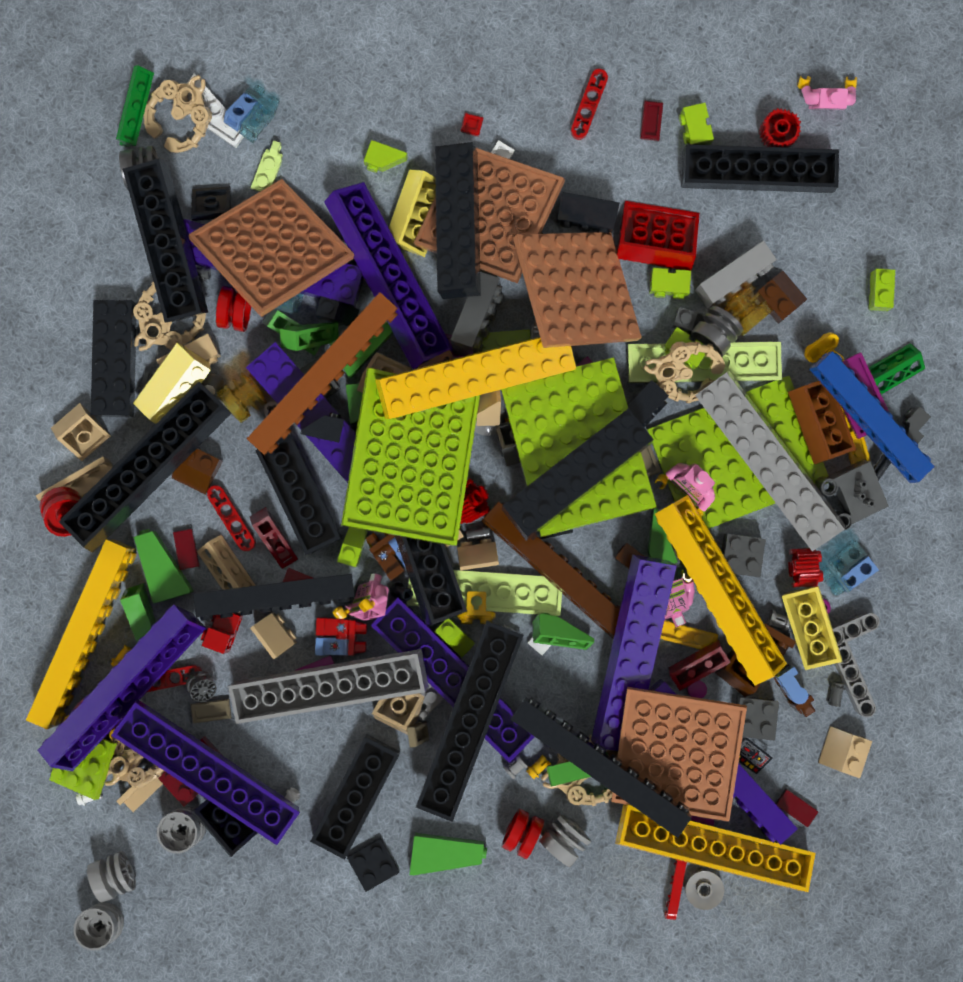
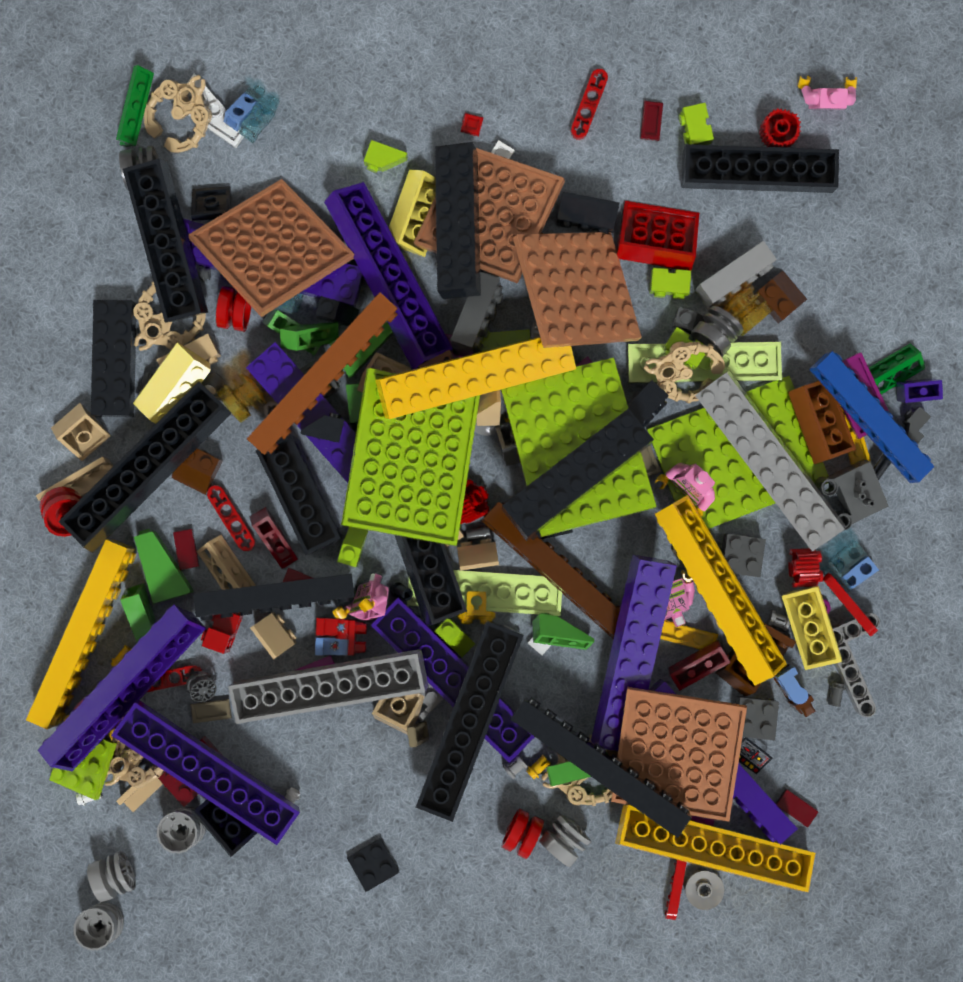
(268, 168): yellowish green hinge -> none
(355, 796): black brick -> none
(384, 553): reddish brown hips -> none
(443, 853): bright green slope -> none
(625, 555): reddish brown brick -> none
(658, 544): bright green slope -> none
(697, 689): magenta tile -> none
(823, 345): yellow bracket -> none
(845, 752): tan slope -> none
(850, 604): none -> red beam
(882, 290): lime brick -> none
(919, 390): none -> dark purple brick

